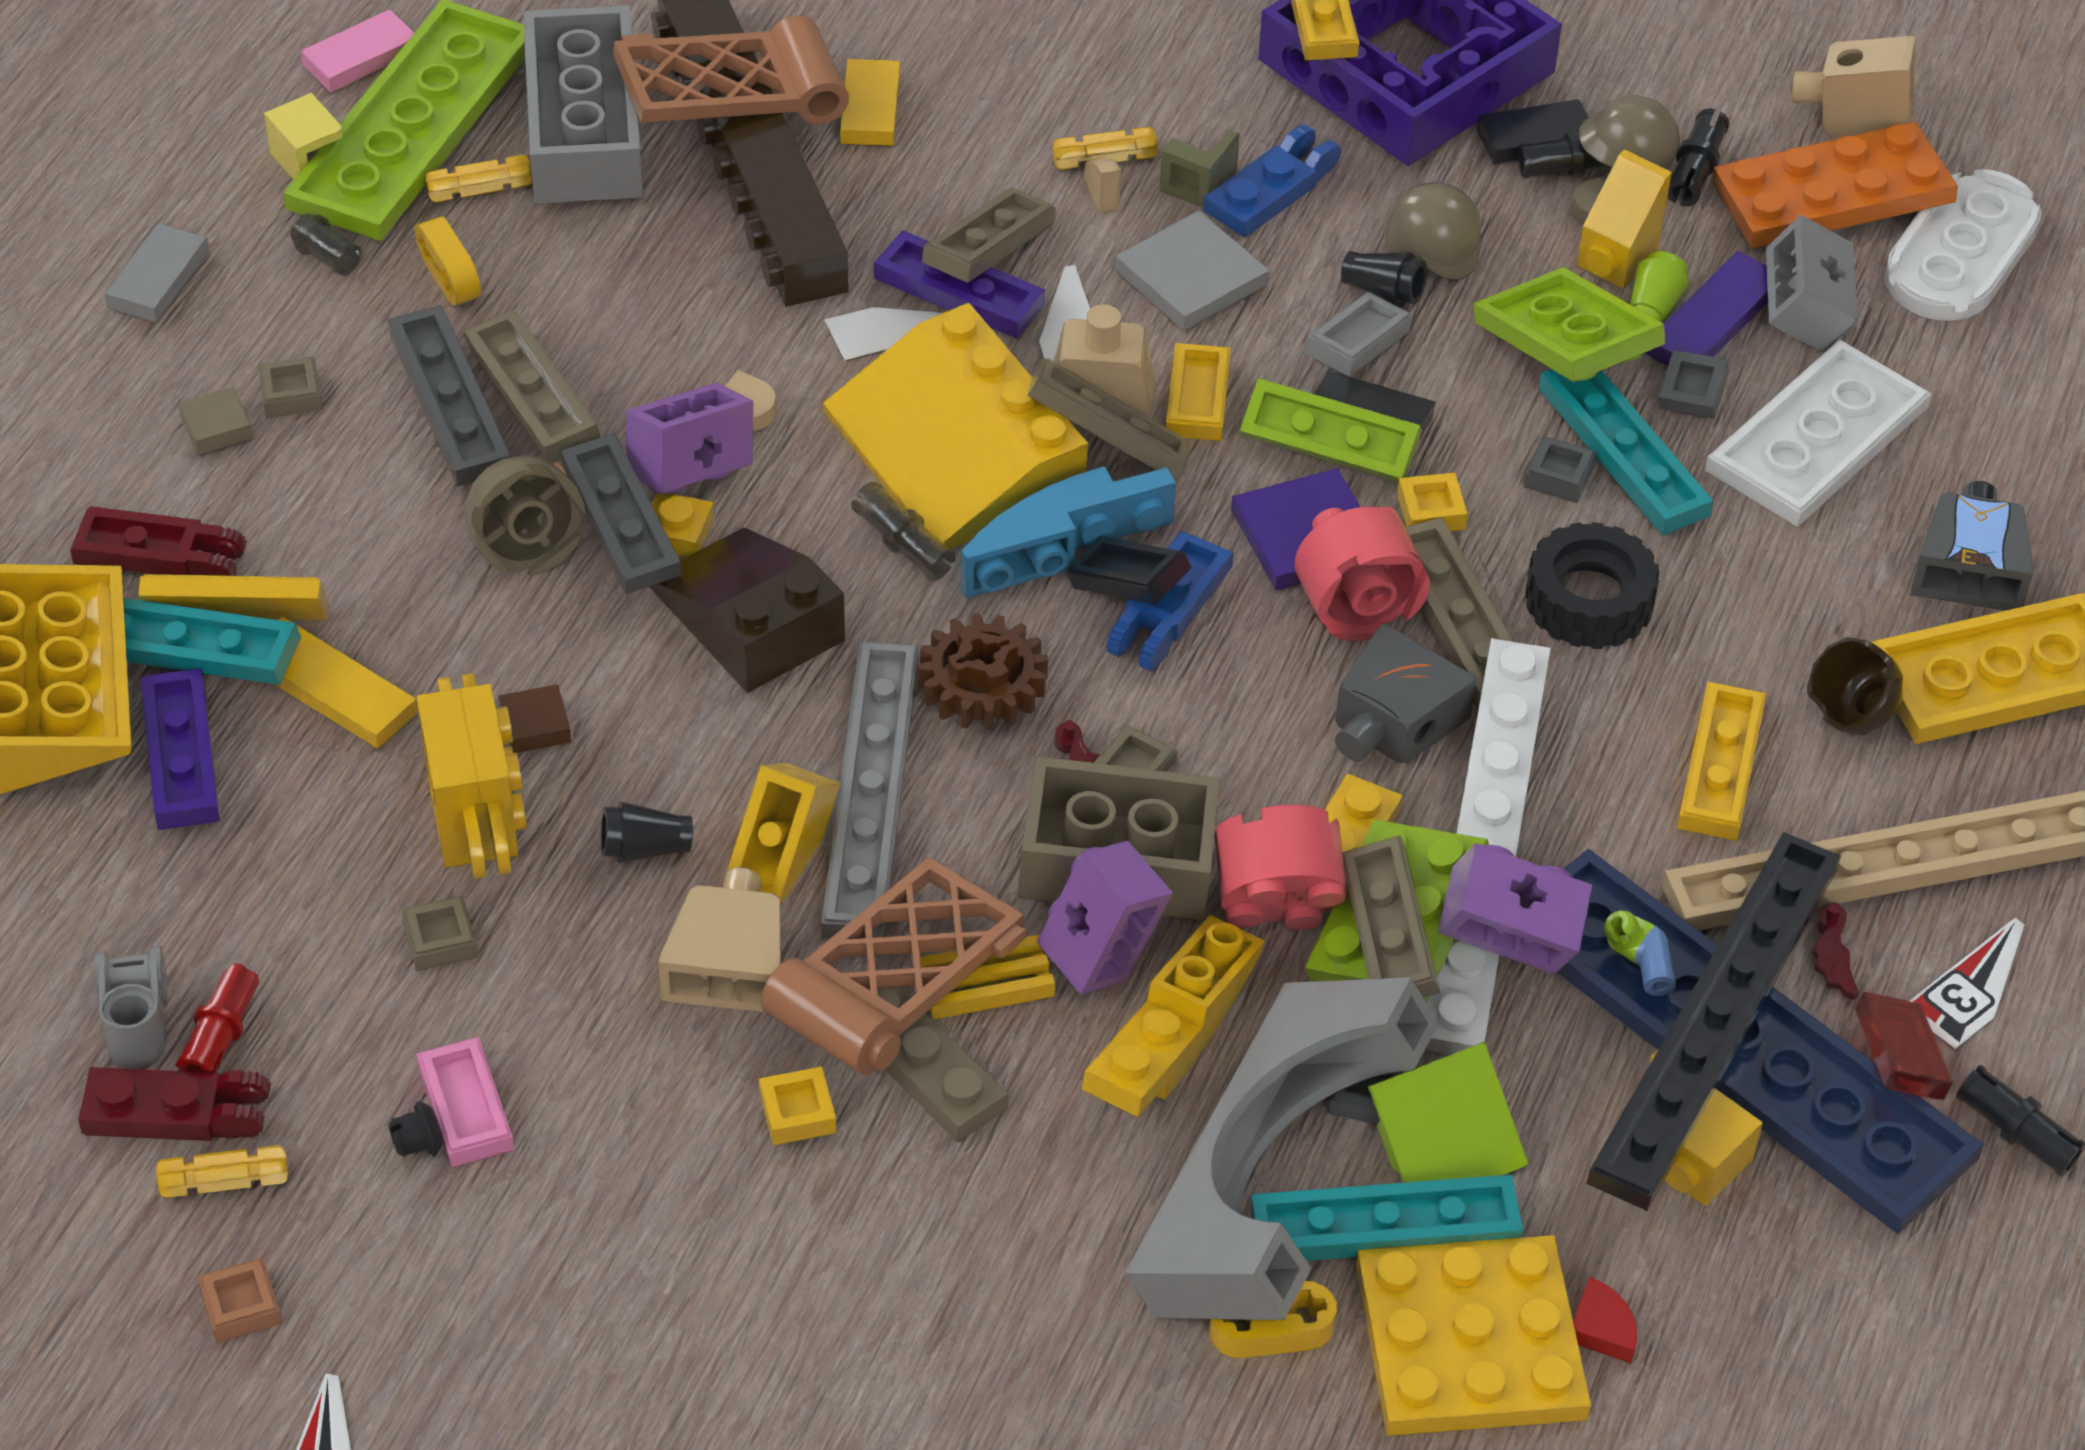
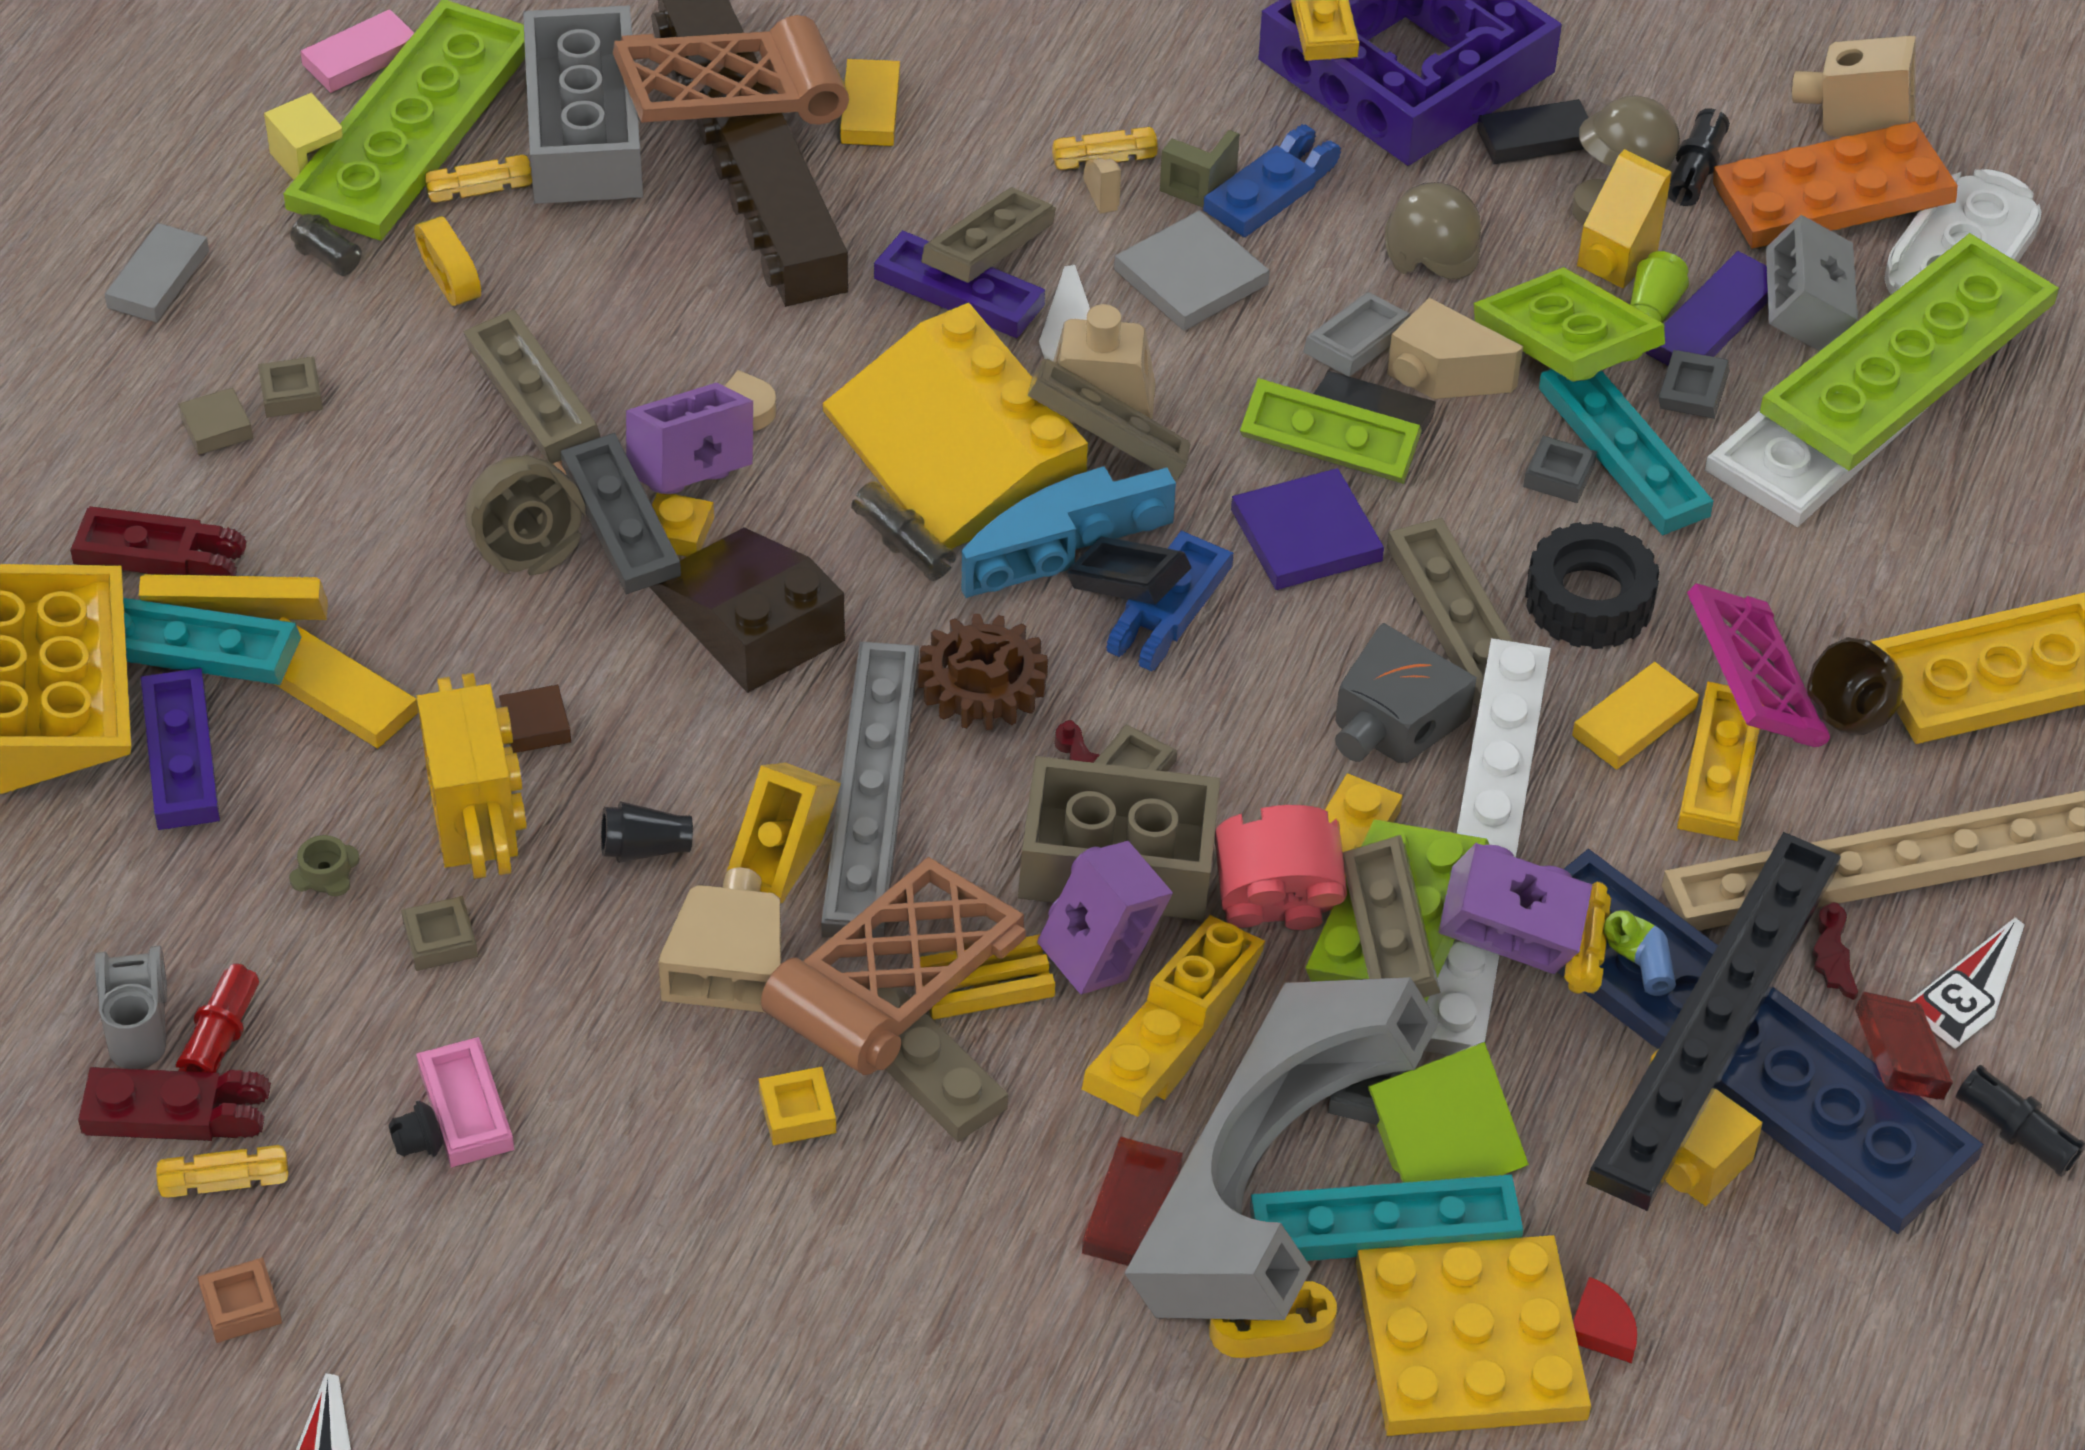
(322, 853): none -> olive plate
(448, 393): dark grey plate -> none
(872, 329): white sticker -> none
(1130, 1199): none -> clear red tile
(1198, 391): yellow tile -> none
(1361, 571): coral brick -> none
(1389, 276): black cone -> none
(1432, 498): yellow plate -> none
(1452, 355): none -> tan slope
(1555, 157): black pin -> none
(1583, 969): none -> yellow axle
(1635, 715): none -> yellow tile
(1756, 623): none -> dark pink window
(1908, 351): none -> lime plate
(1975, 551): dark grey torso -> none

